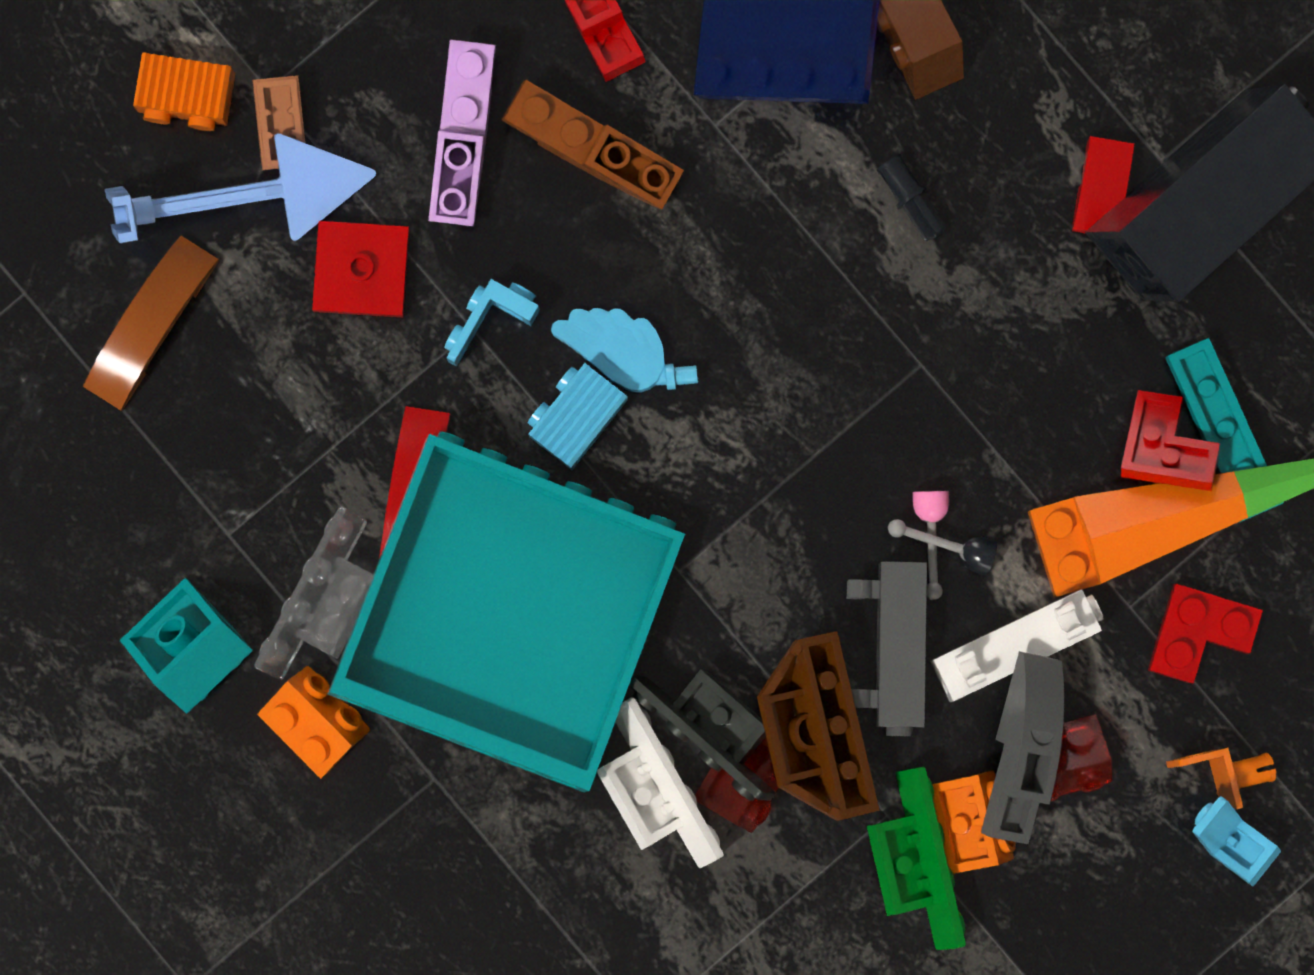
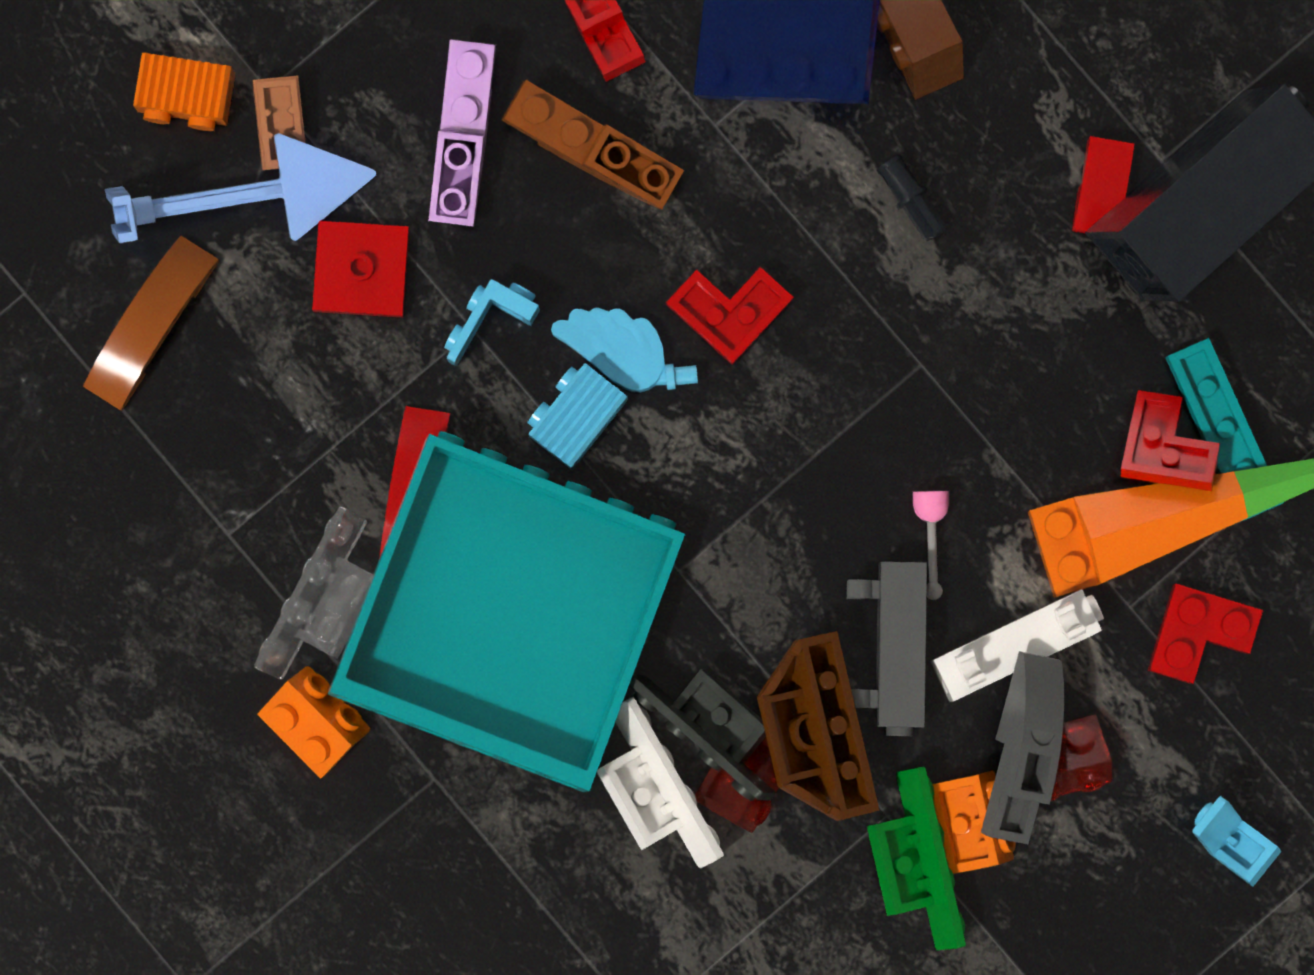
(185, 646): teal slope -> none
(734, 322): none -> red plate
(975, 554): hinge -> none
(1231, 775): orange bracket -> none

